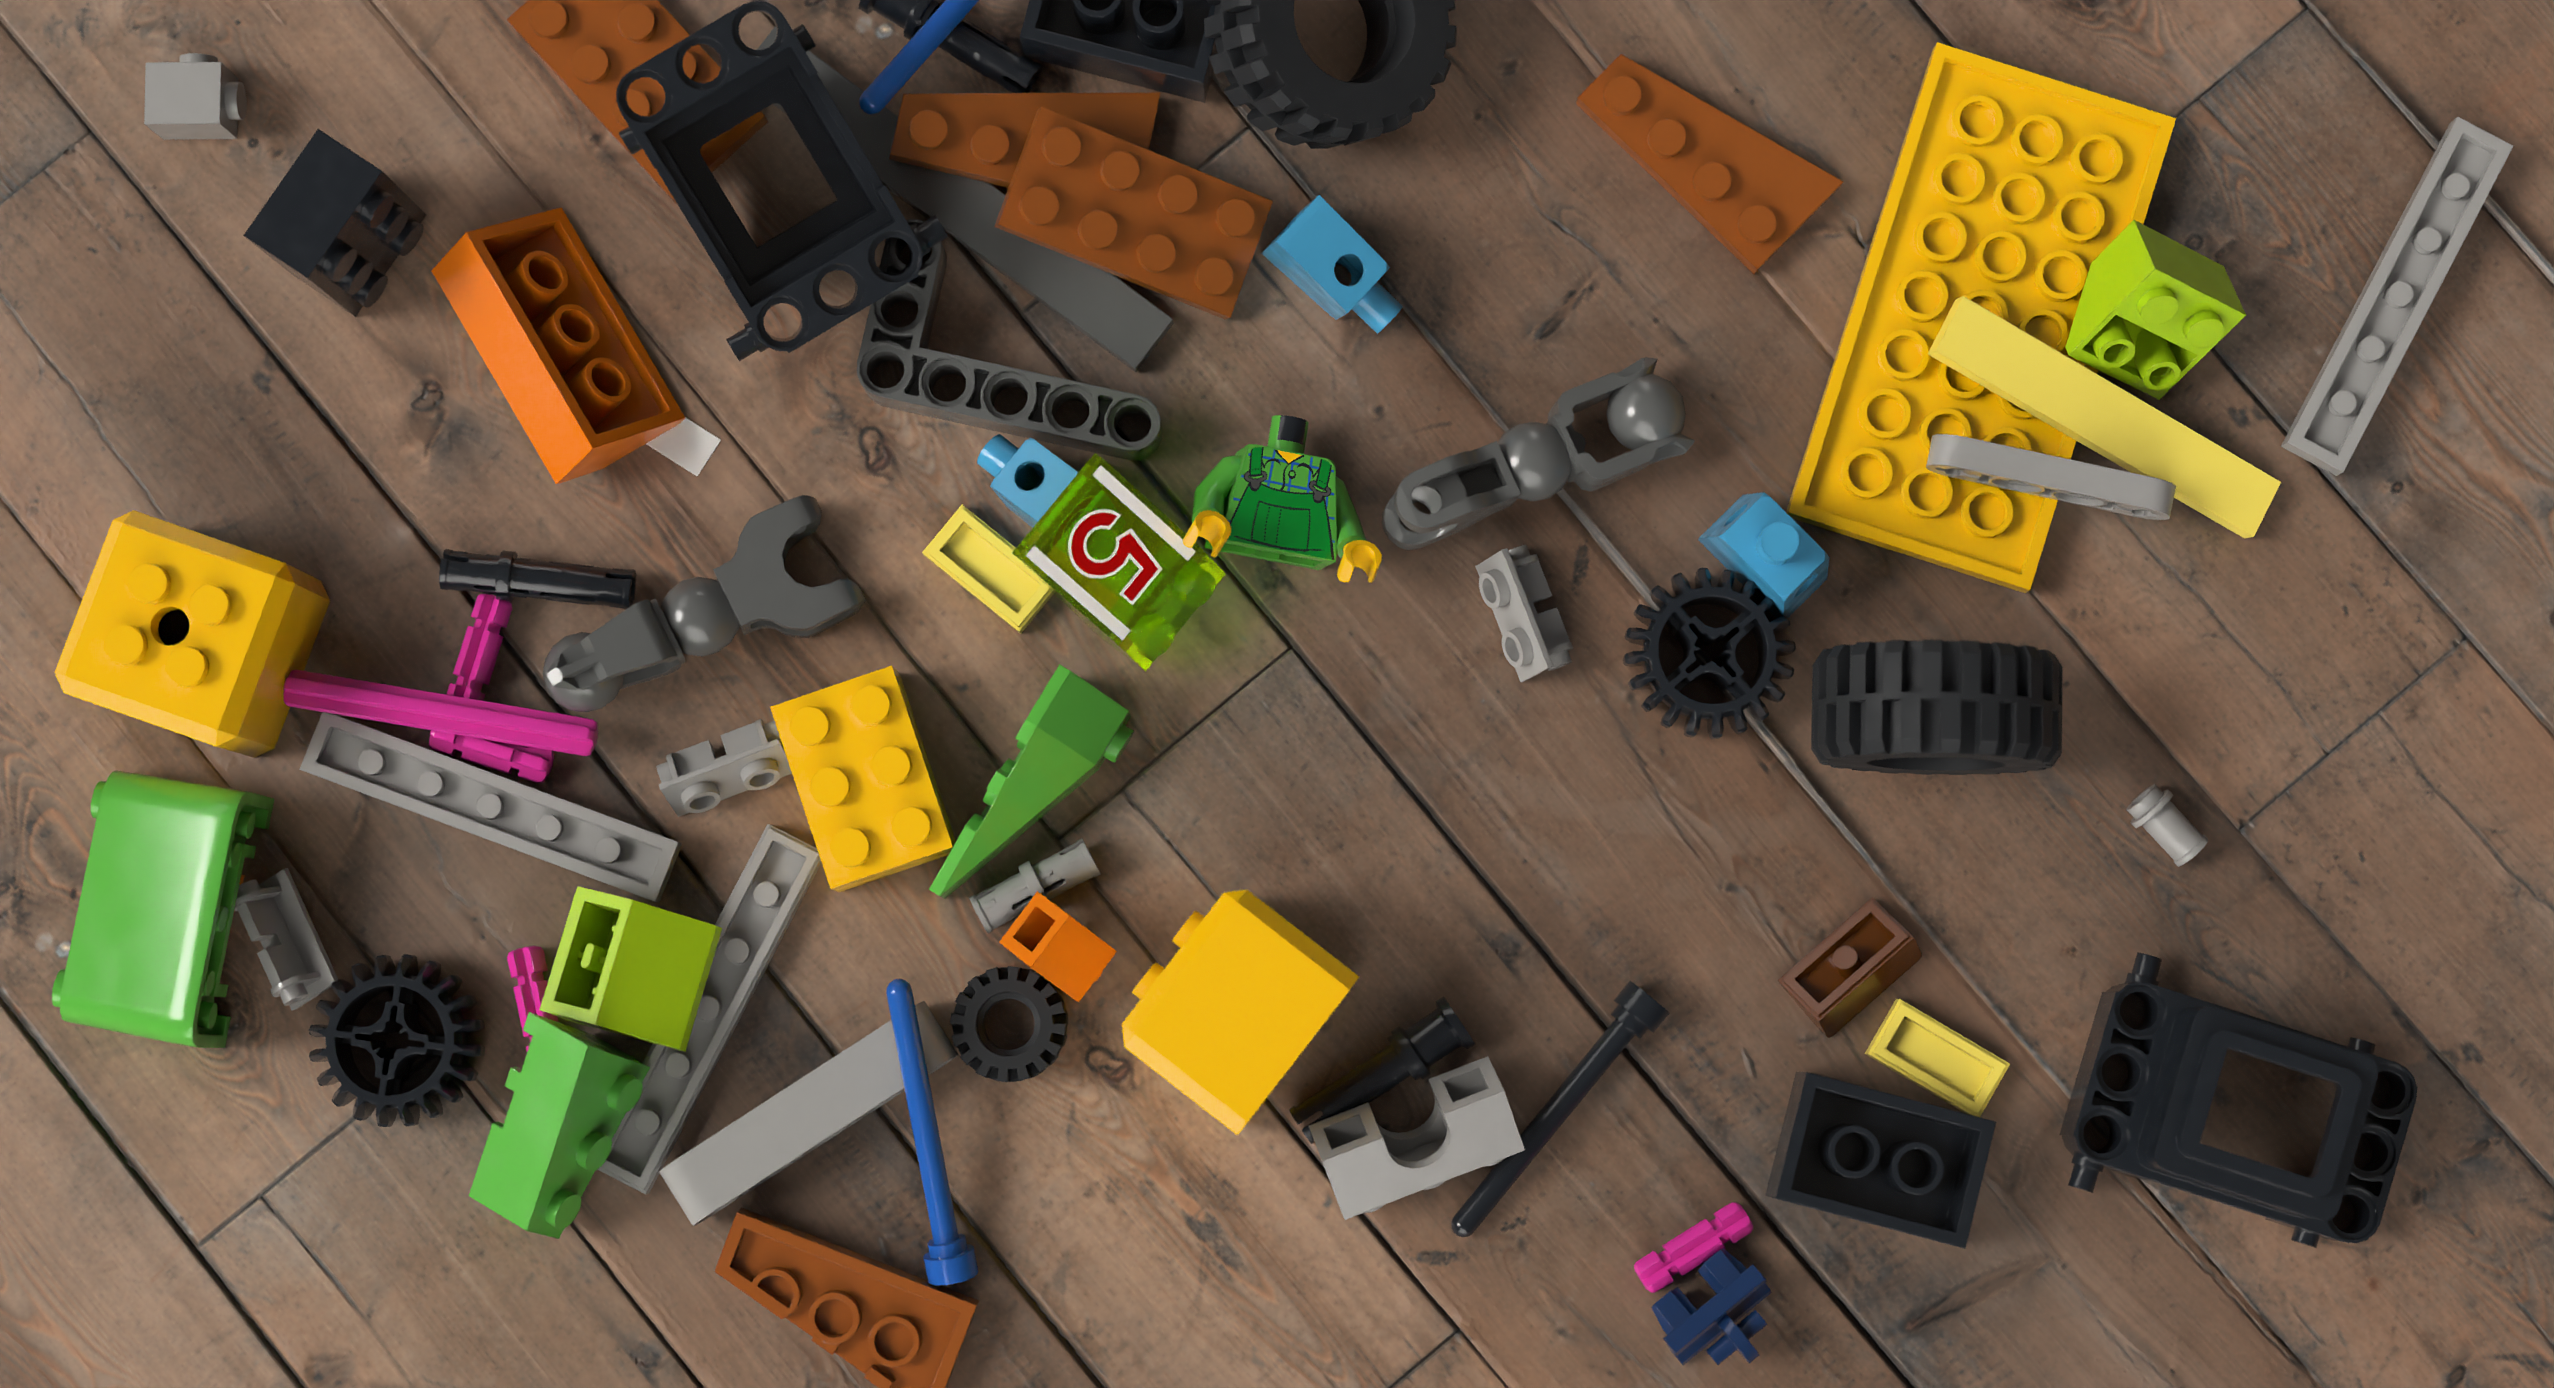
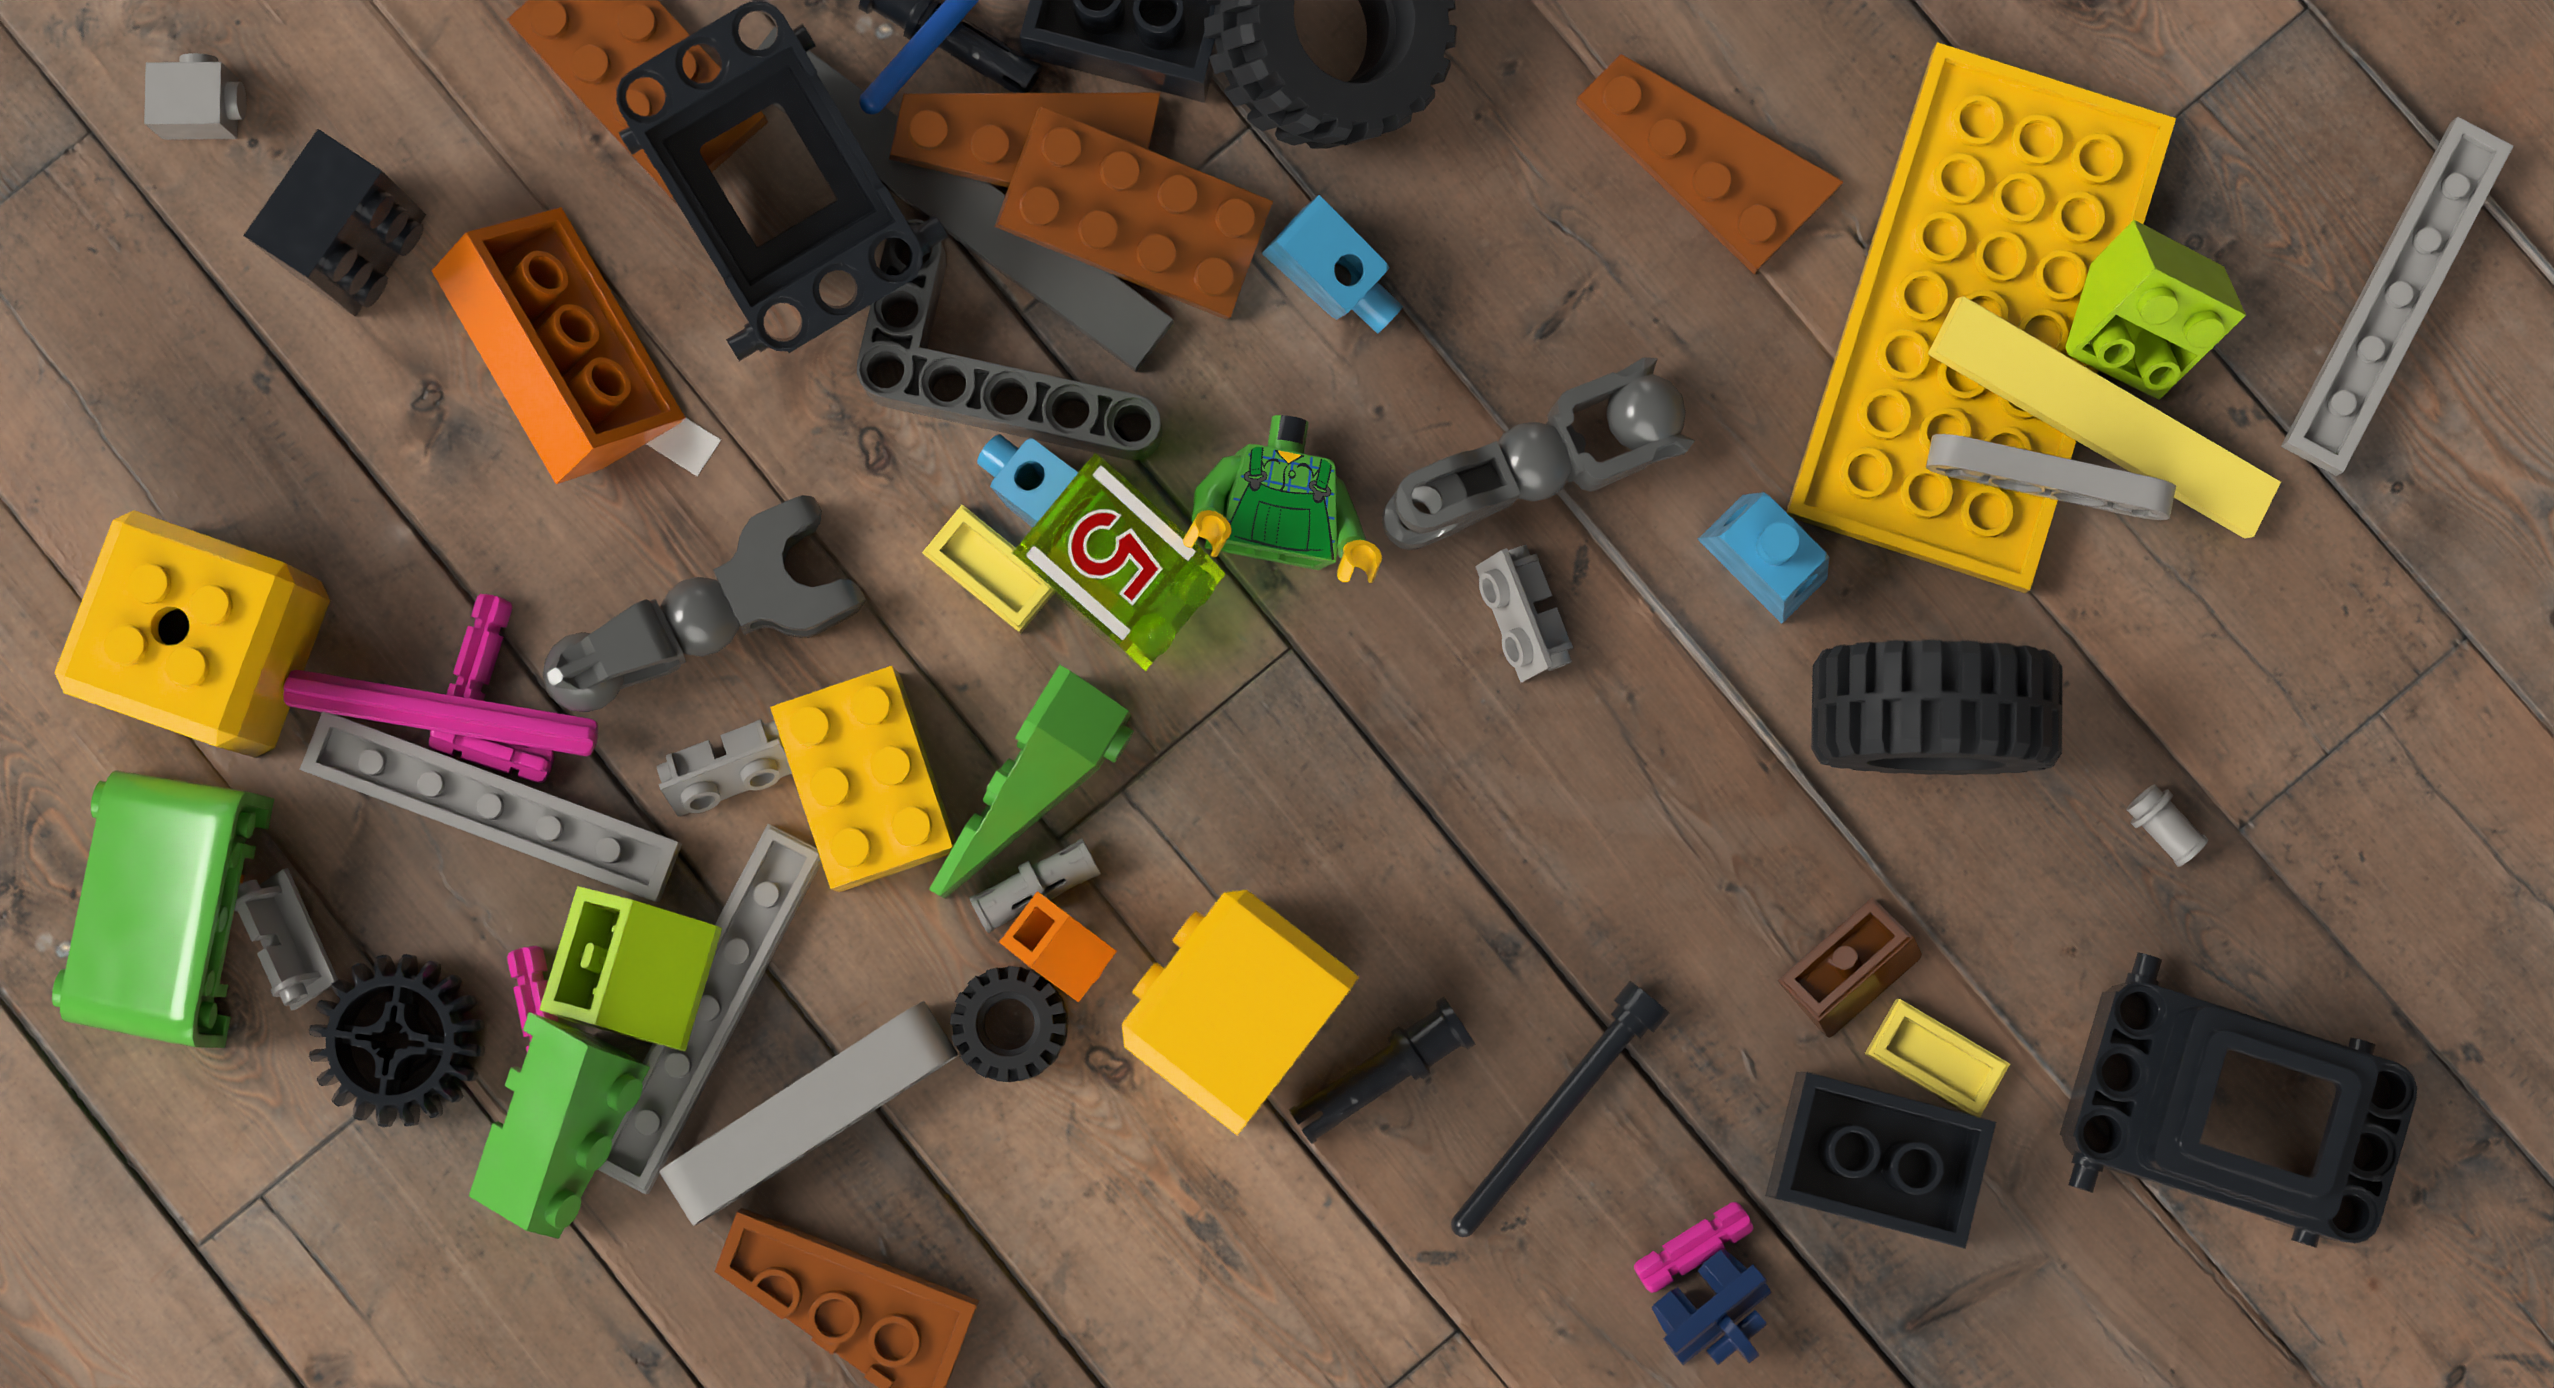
(522, 577): black pin -> none
(949, 1255): blue piece -> none
(1465, 1132): light grey arch -> none
(1689, 630): black gear -> none

